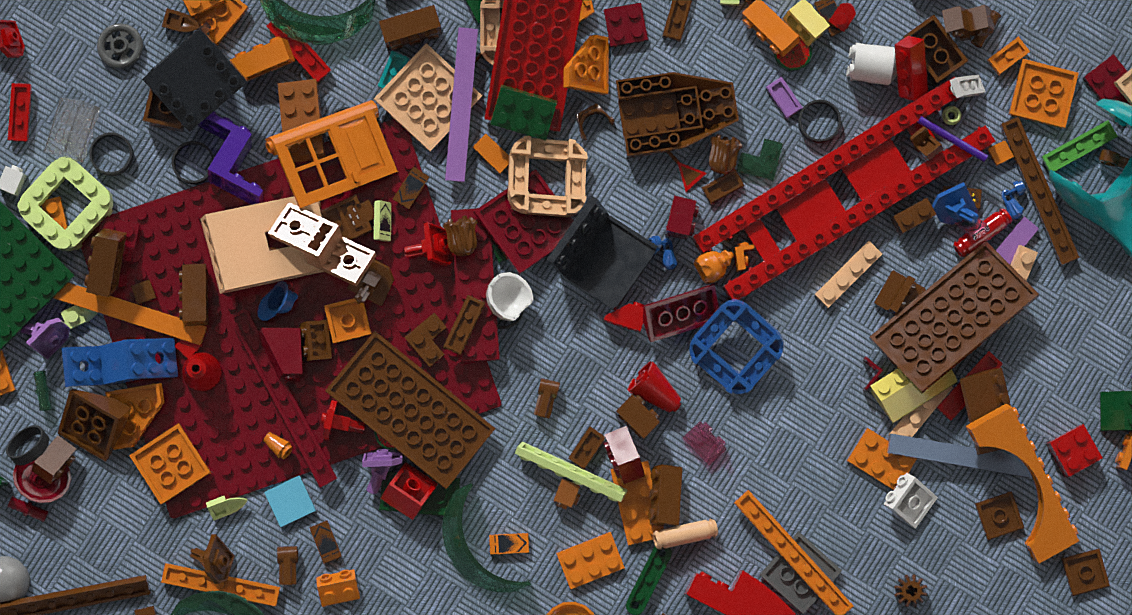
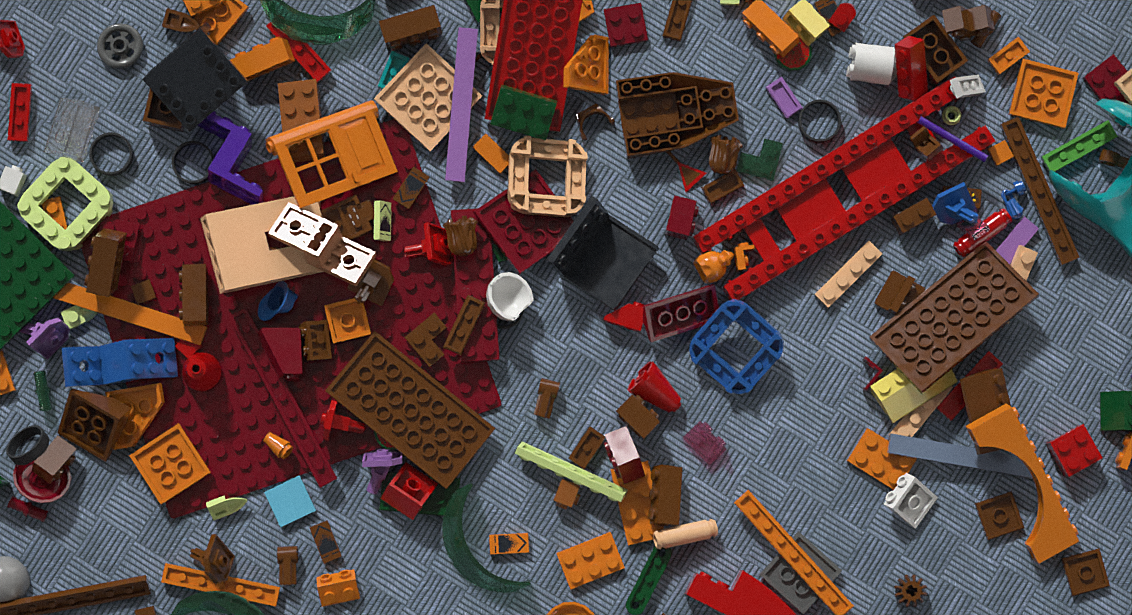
(669, 259): blue piece -> none

